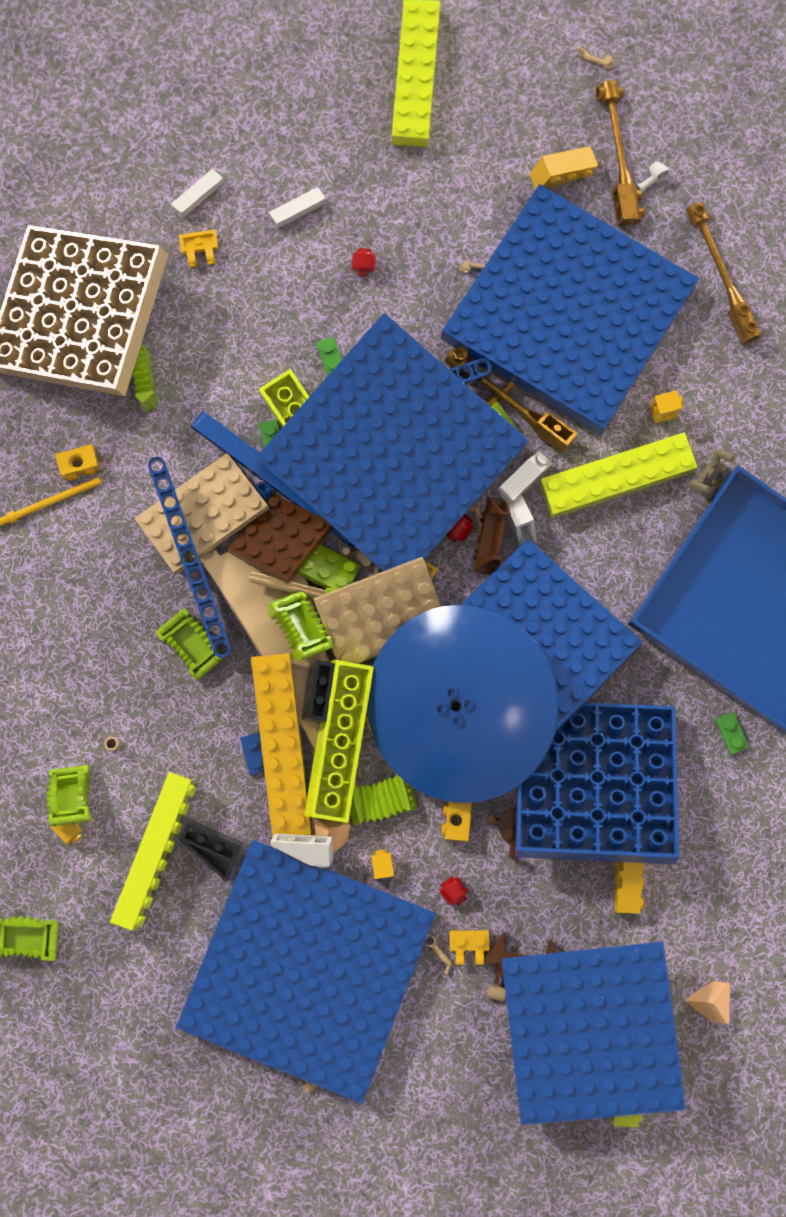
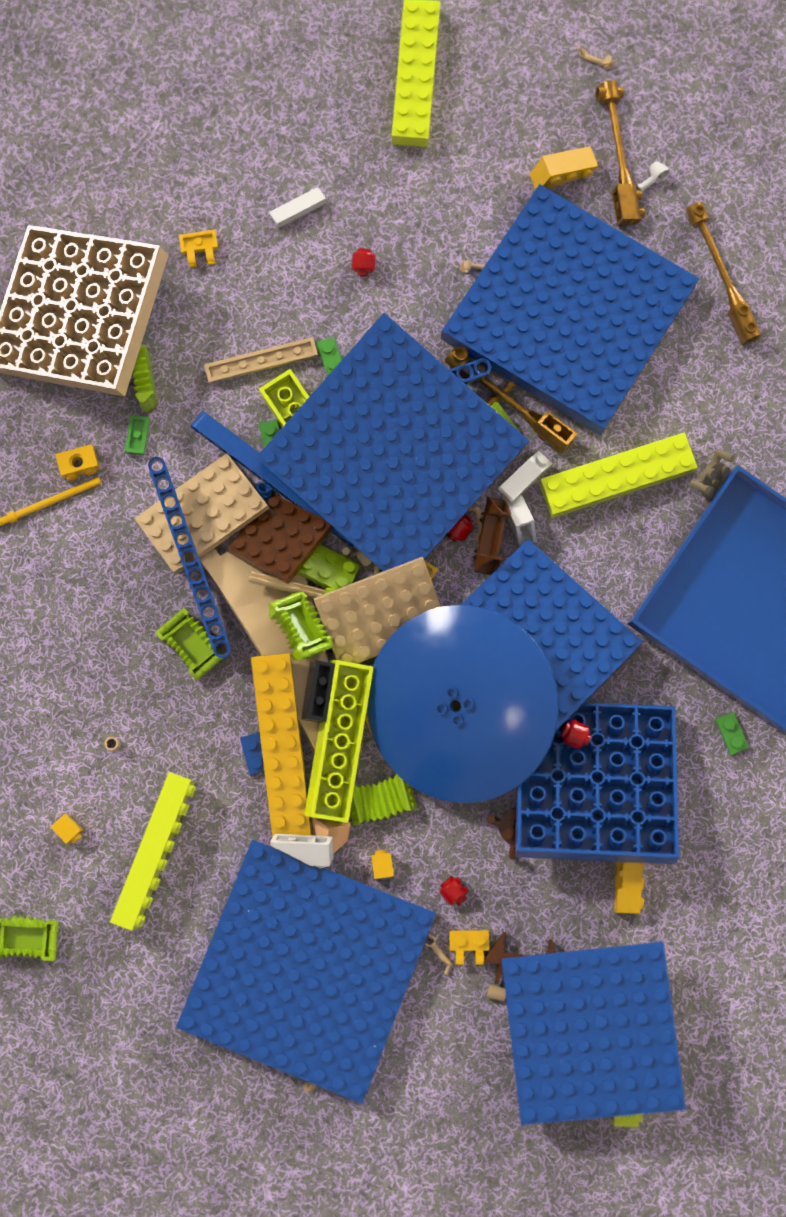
(68, 795): lime piece -> none
(137, 435): none -> bright green plate
(197, 193): white slope -> none
(212, 847): black wedge -> none
(261, 360): none -> tan plate
(460, 832): yellow brick -> none
(575, 734): none -> red head
(666, 406): yellow brick -> none
(712, 1002): light nougat slope -> none

